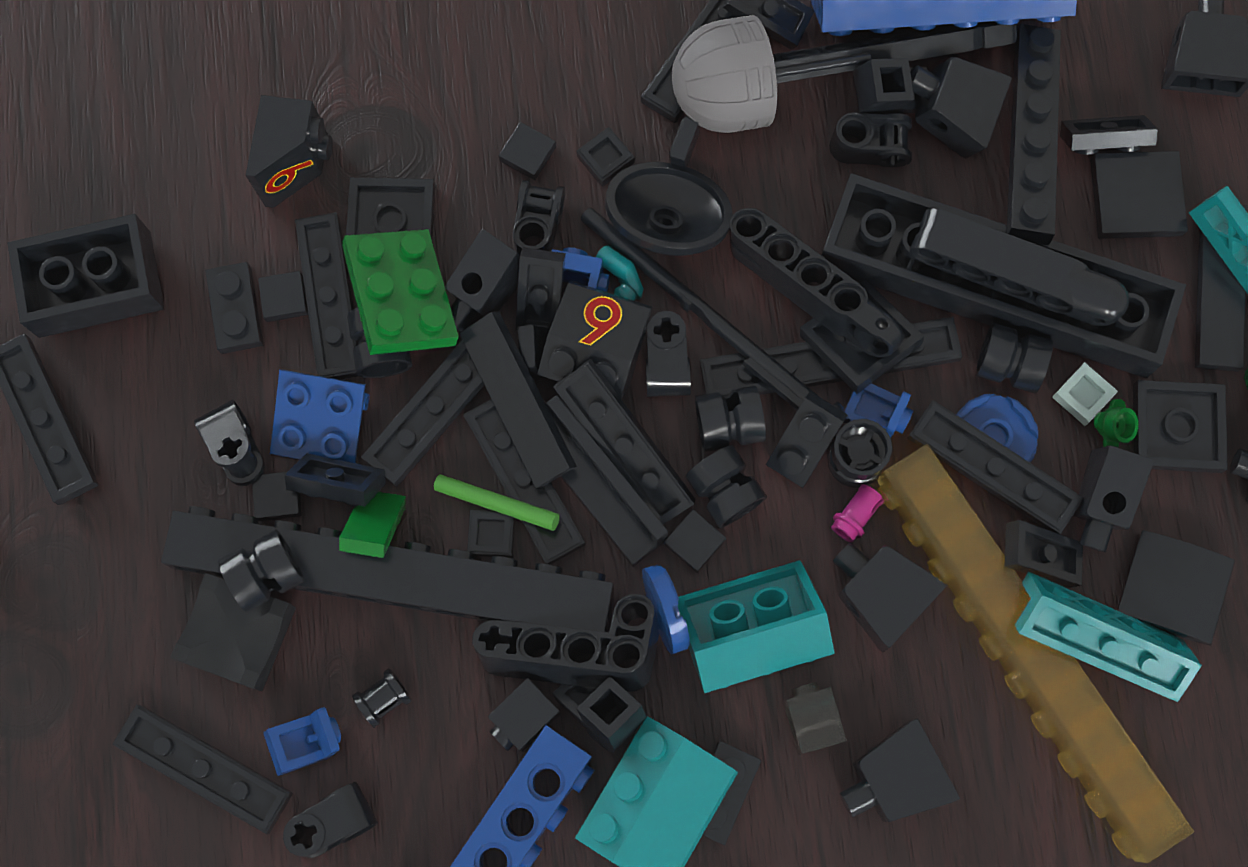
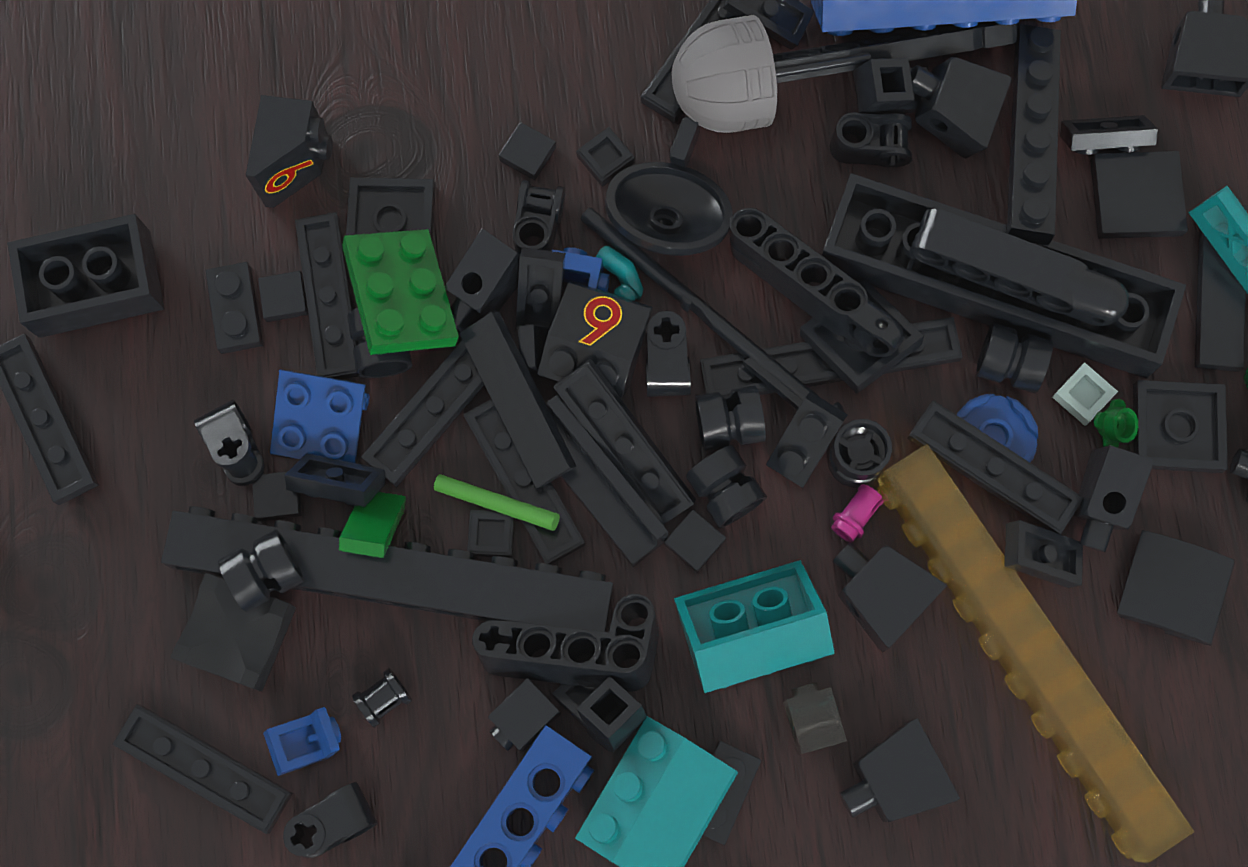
(664, 598): blue tile -> none
(880, 406): blue bracket -> none
(1106, 638): teal fence -> none

